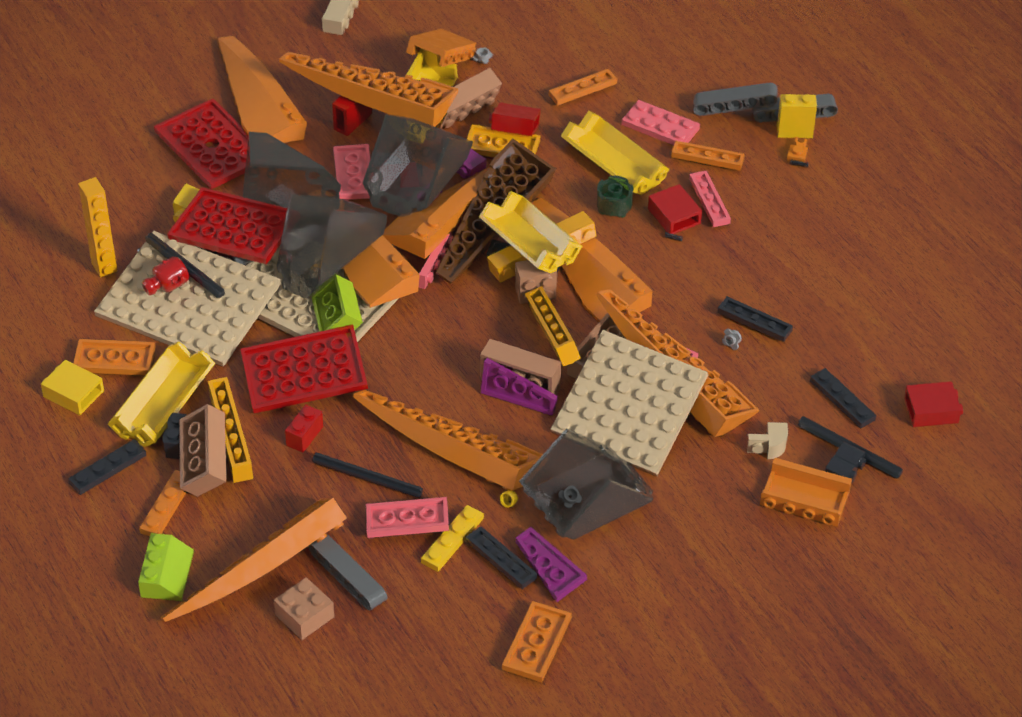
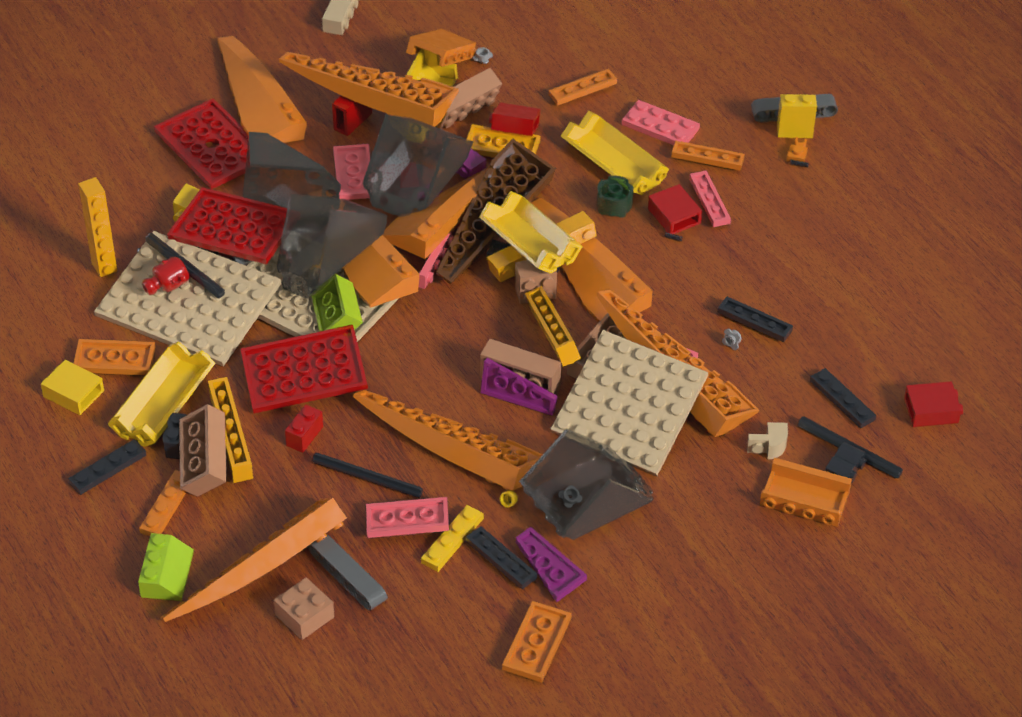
(735, 99): dark grey beam -> none

